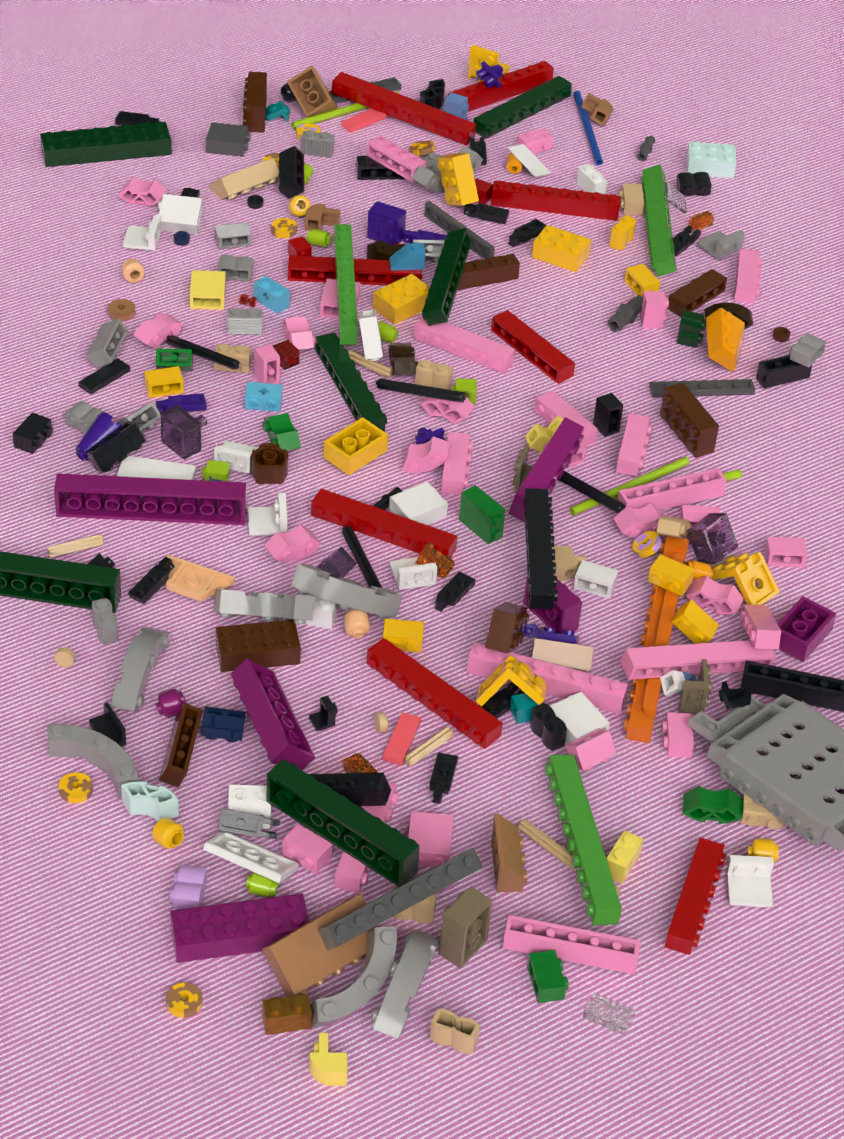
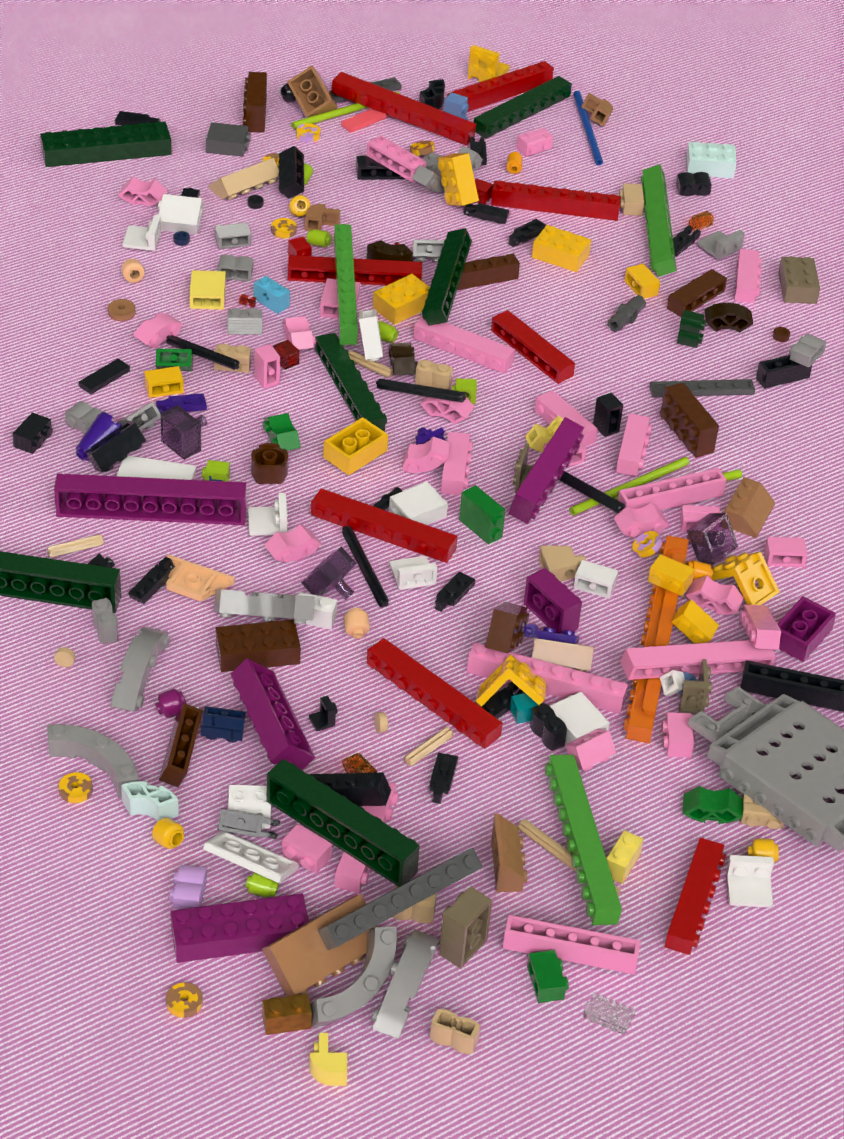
(107, 343): light grey piece -> none
(109, 725): black panel -> none
(235, 453): white bracket -> none
(263, 396): medium azure brick -> none
(276, 110): teal bracket -> none
(317, 144): light grey brick -> none
(346, 592): light grey brick -> none
(386, 223): dark purple brick -> none
(401, 738): coral tile -> none
(404, 634): yellow brick -> none
(409, 236): dark purple hinge -> none
(409, 257): dark azure slope -> none
(430, 555): clear orange leg -> none
(433, 835): bright pink brick -> none
(449, 224): dark grey tile -> none
(490, 74): dark purple hips -> none
(529, 160): white sticker -> none
(539, 549): black brick -> none
(591, 180): white brick -> none
(622, 232): yellow brick -> none
(646, 148): dark grey pin -> none
(653, 309): bright pink brick -> none
(673, 527): tan brick -> none
(675, 198): clear piece -> none
(724, 338): light orange wedge -> none
(736, 697): black bracket -> none
(749, 507): none -> medium nougat slope
(799, 280): none -> dark tan brick

